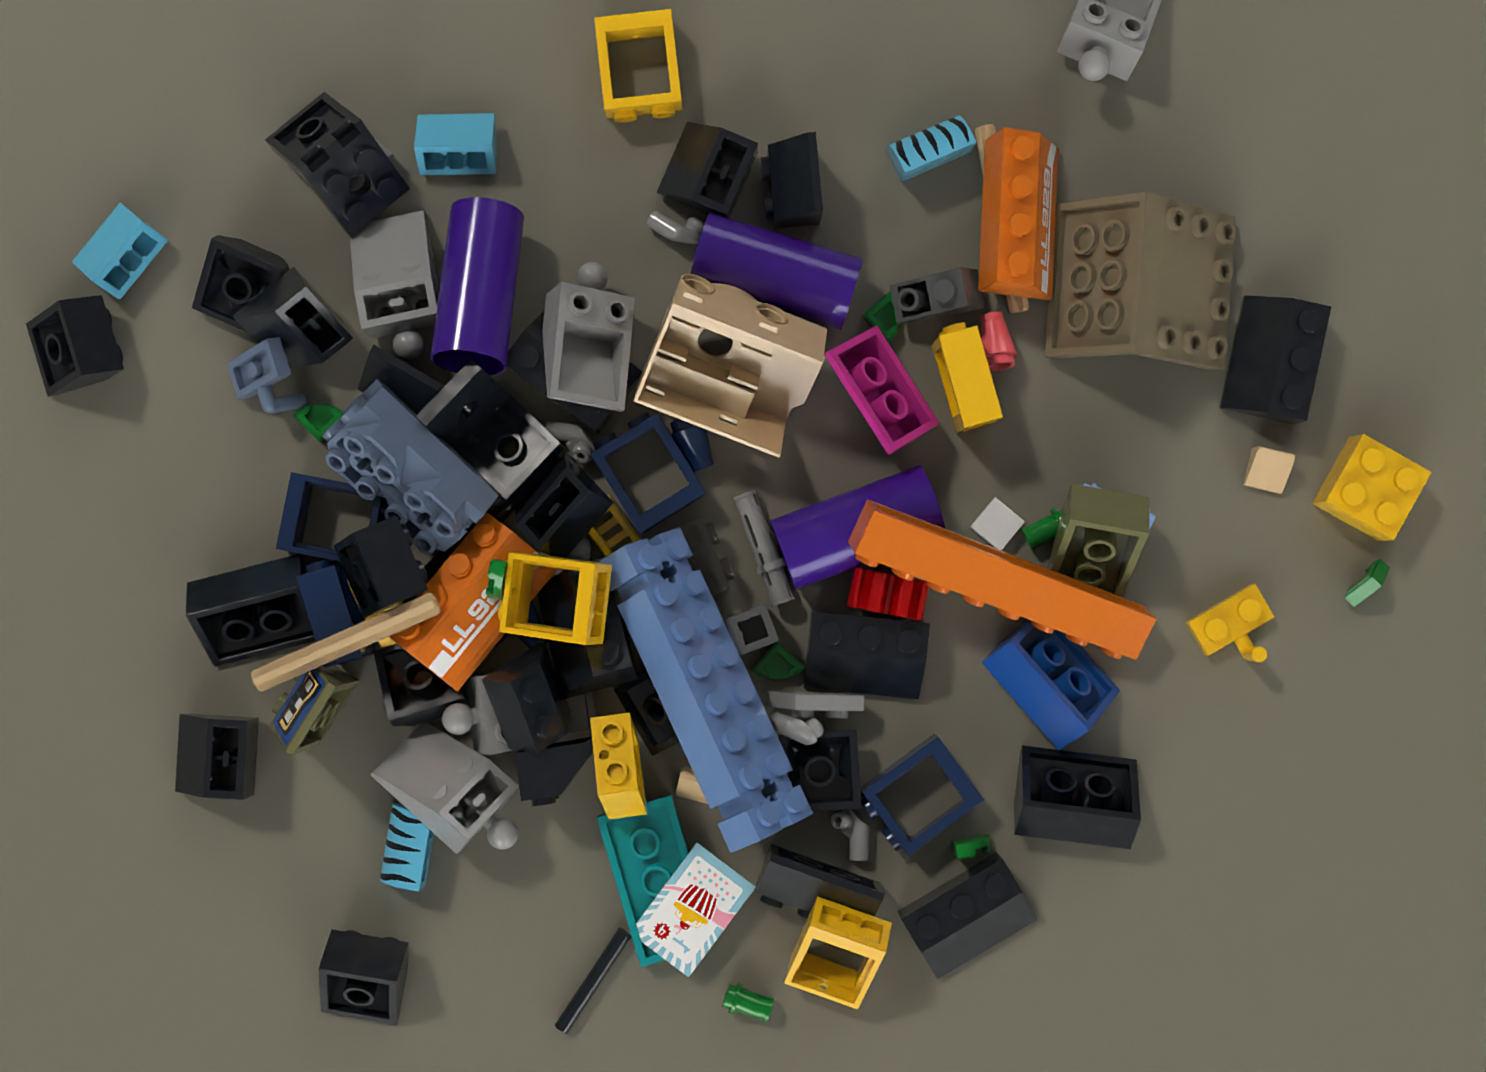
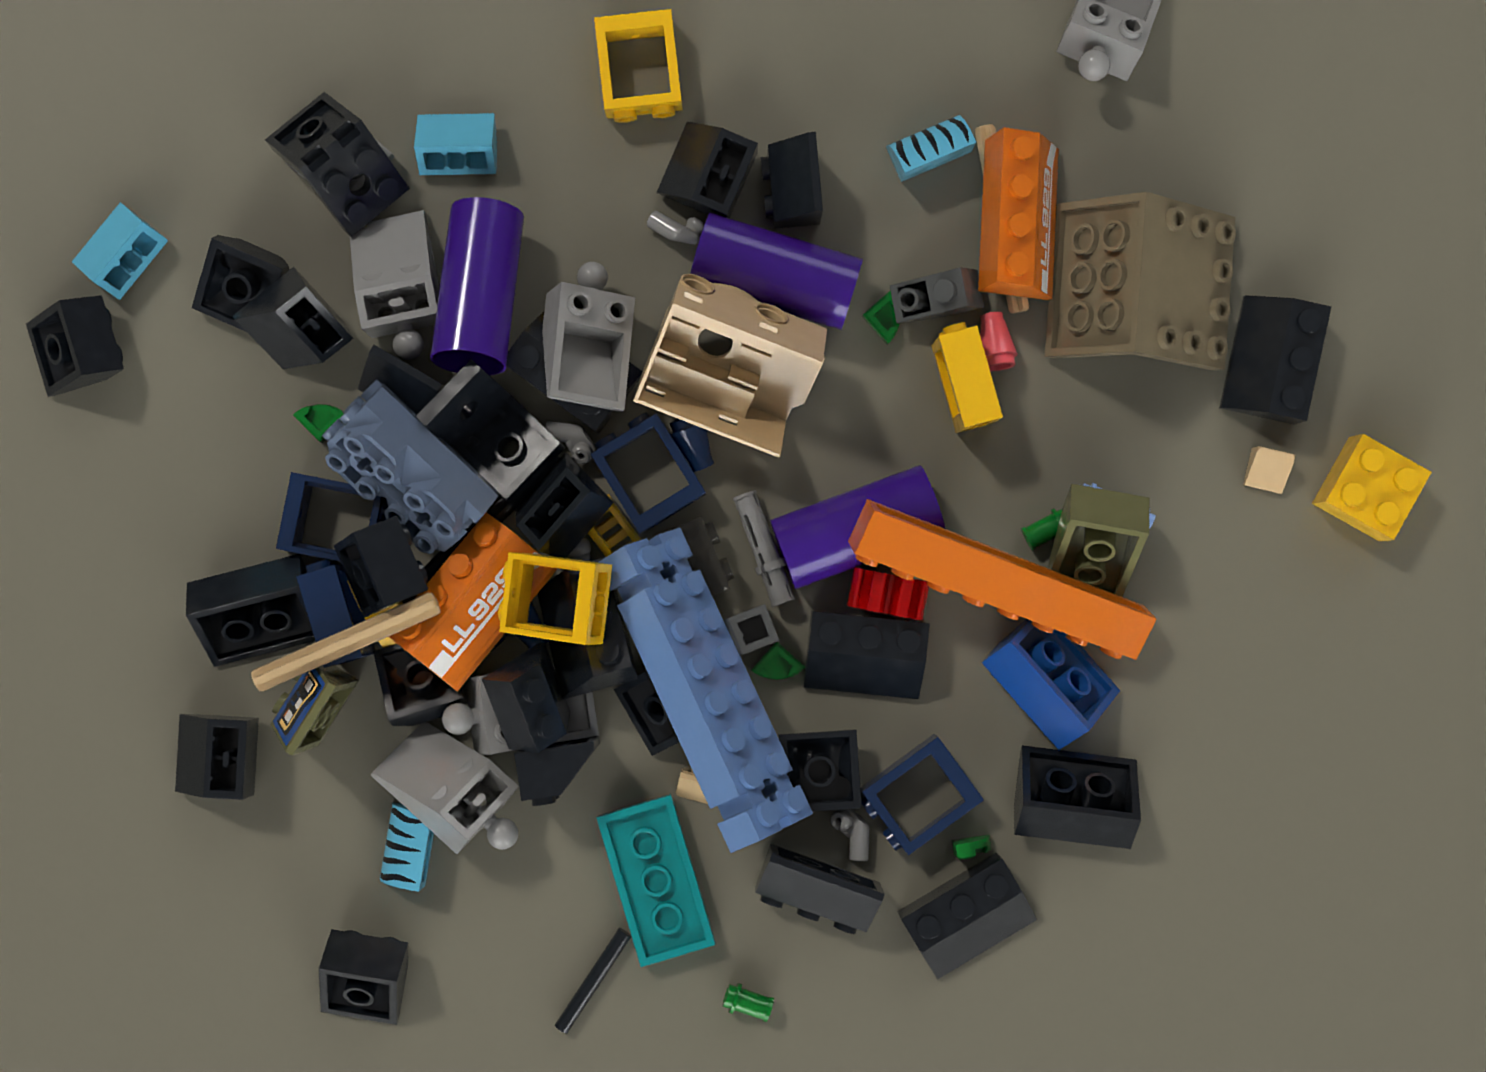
(260, 369): sand blue plate -> none
(496, 576): green tile -> none
(620, 767): yellow window -> none
(693, 909): sticker -> none
(796, 729): light grey arm -> none
(805, 703): light grey wing -> none
(846, 930): yellow window -> none
(882, 389): dark pink slope -> none
(997, 524): white tile -> none
(1231, 622): yellow plate -> none
(1373, 581): green tile -> none

